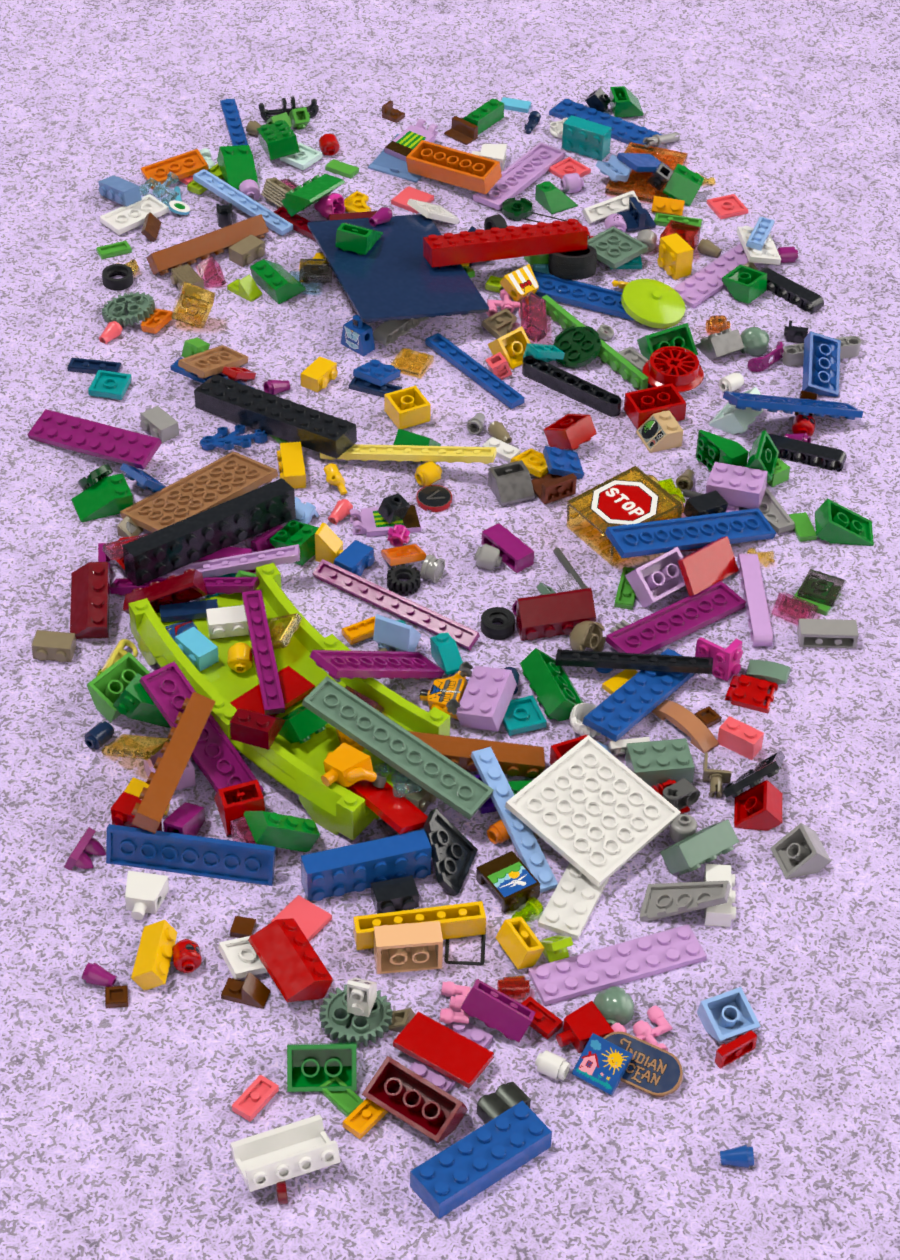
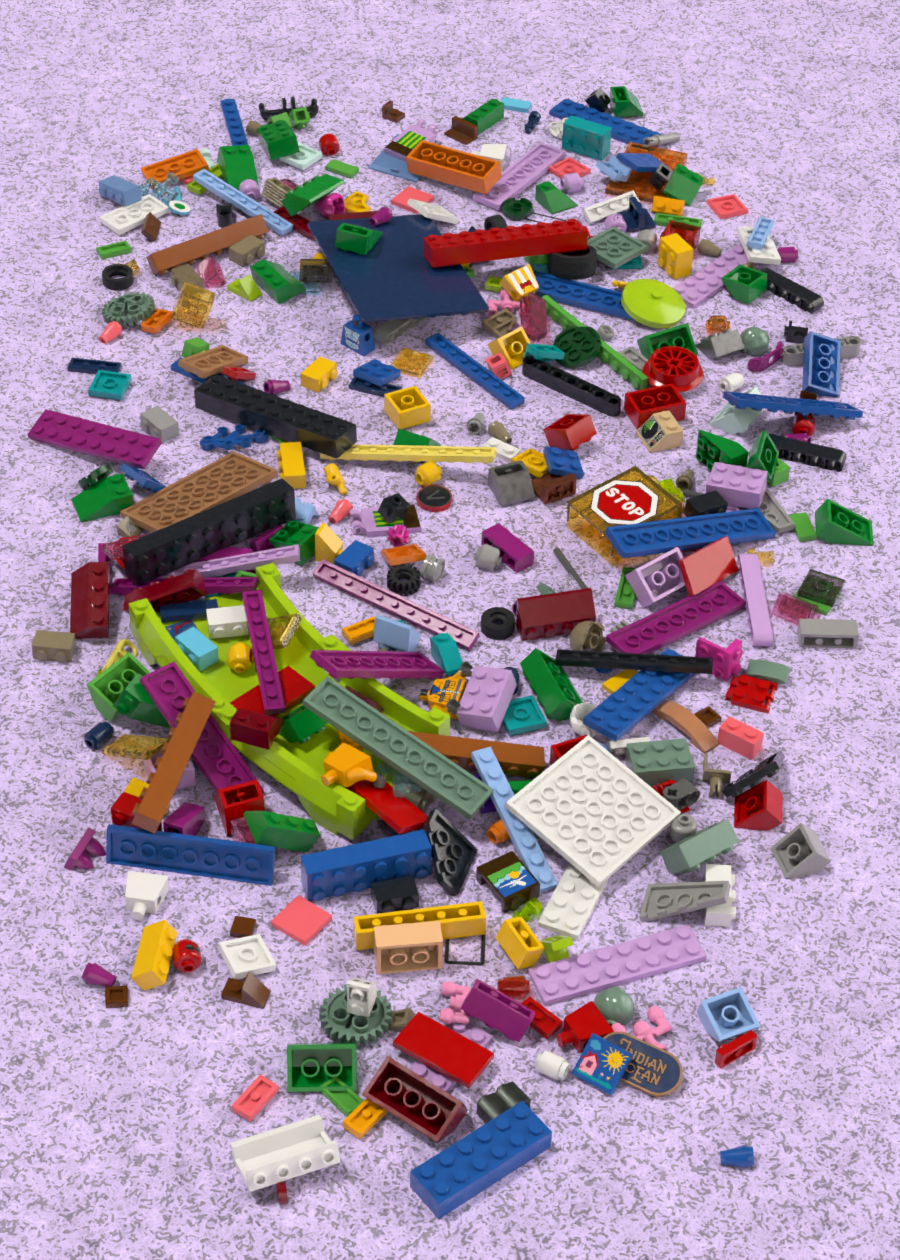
(291, 961): red slope -> none

